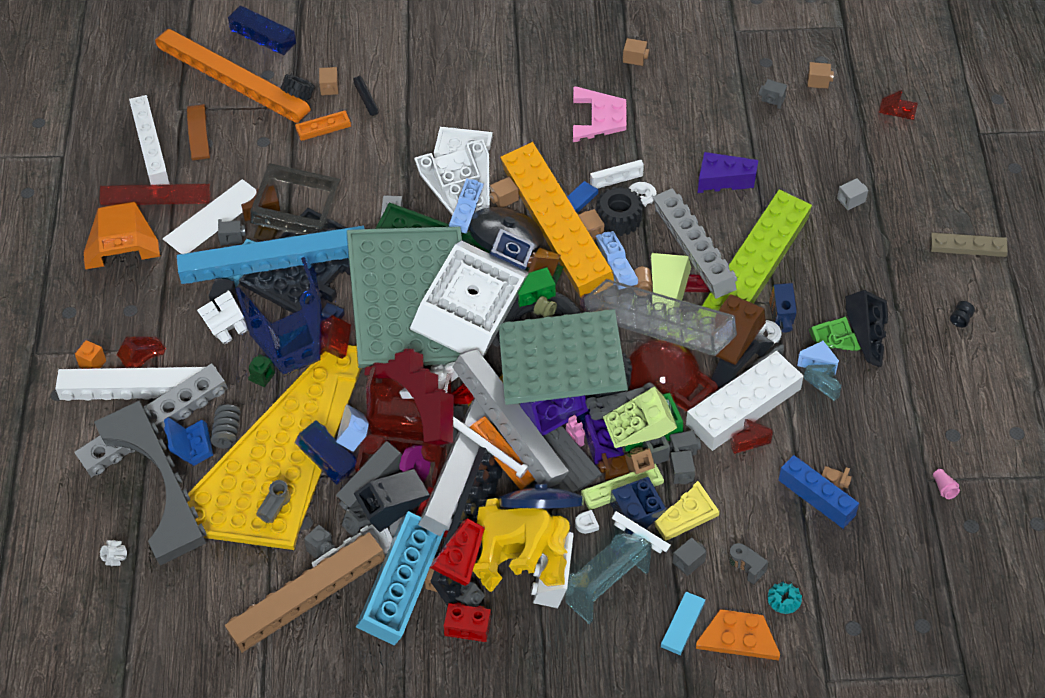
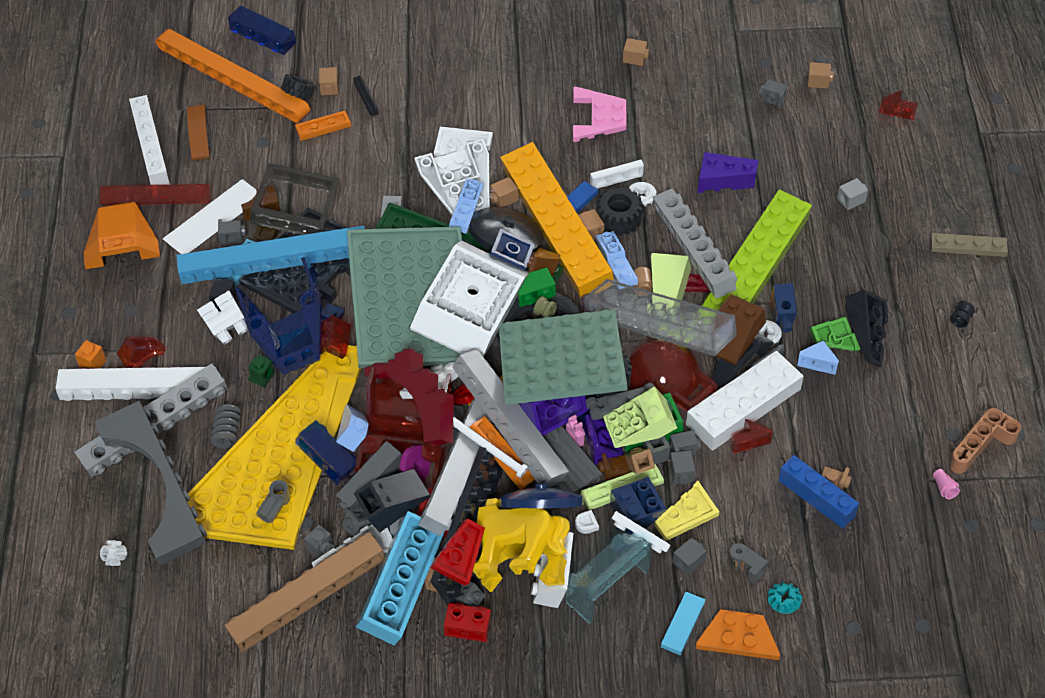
(190, 443): blue bracket -> none
(821, 378): clear light blue slope -> none
(992, 425): none -> nougat beam

